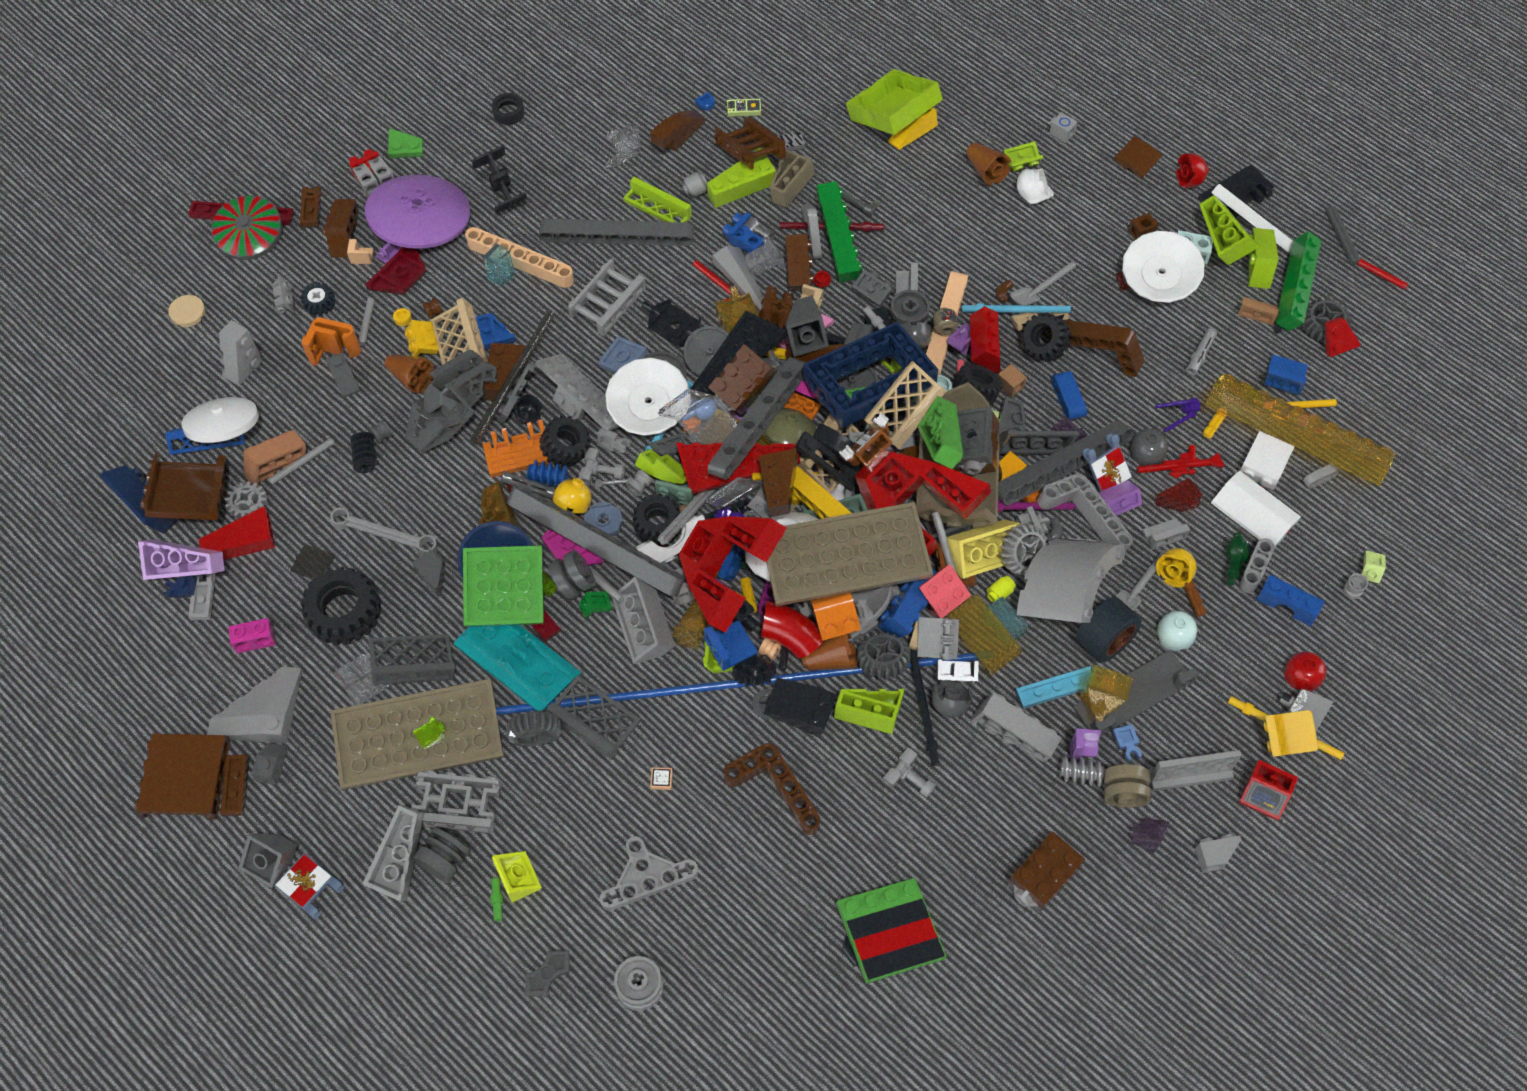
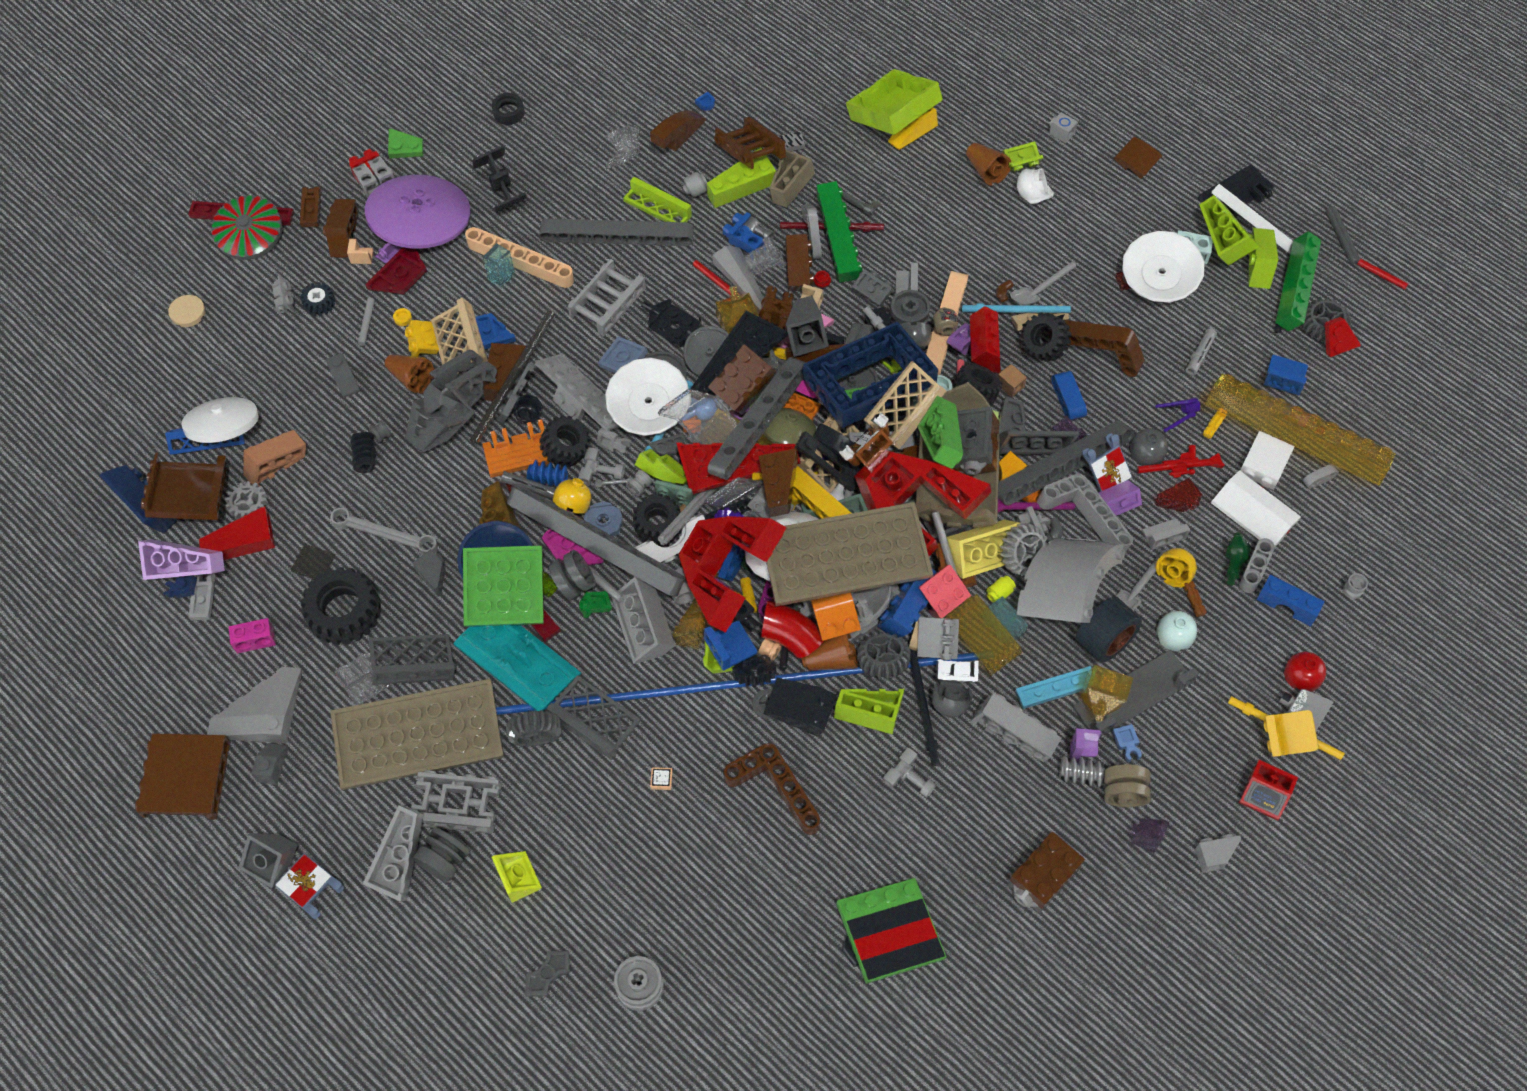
(234, 785): reddish brown plate -> none
(238, 352): light grey wedge -> none
(301, 461): light grey bar -> none
(329, 337): orange piece -> none
(430, 733): clear neon green bracket -> none
(432, 308): reddish brown wheel -> none
(496, 899): bright green bar -> none
(634, 878): light grey beam -> none
(744, 107): tile -> none
(1142, 225): reddish brown brick -> none
(1192, 170): red cylinder -> none
(1194, 770): light grey fence -> none
(1258, 311): medium nougat panel -> none
(1314, 403): yellow bar -> none
(1373, 566): yellowish green bracket -> none

